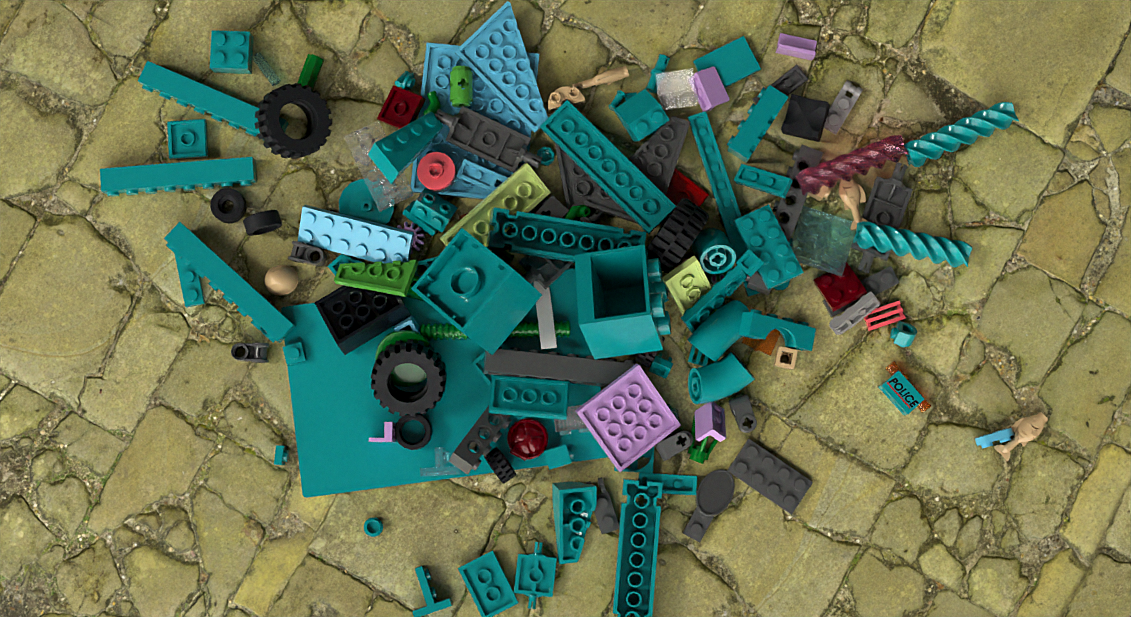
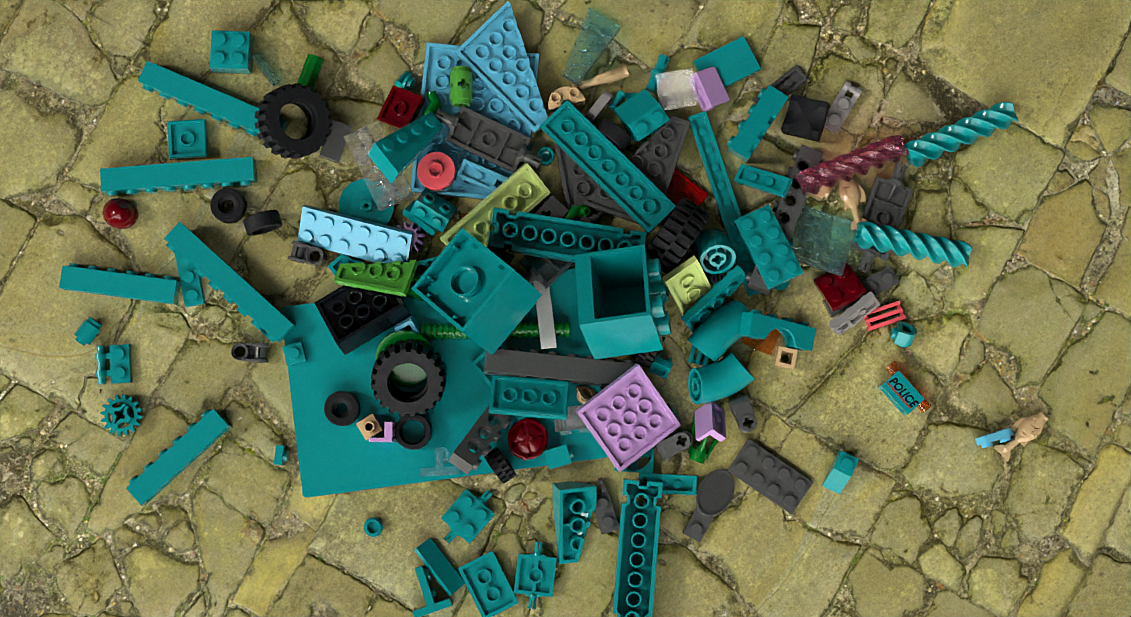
(87, 331): none -> teal brick
(120, 213): none -> dark red hat
(120, 284): none -> teal brick
(120, 364): none -> teal plate
(126, 409): none -> teal gear
(178, 457): none -> teal brick
(281, 280): tan hat -> none
(334, 400): none -> black tyre
(335, 142): none -> dark grey hinge
(377, 428): none -> tan plate
(439, 566): none -> teal tile
(468, 516): none -> teal plate
(584, 393): none -> tan animal
(590, 44): none -> clear light blue wing
(599, 106): none -> light grey beam
(614, 134): none -> black tyre
(749, 262): teal plate -> none
(796, 46): lavender panel -> none
(840, 472): none -> teal slope

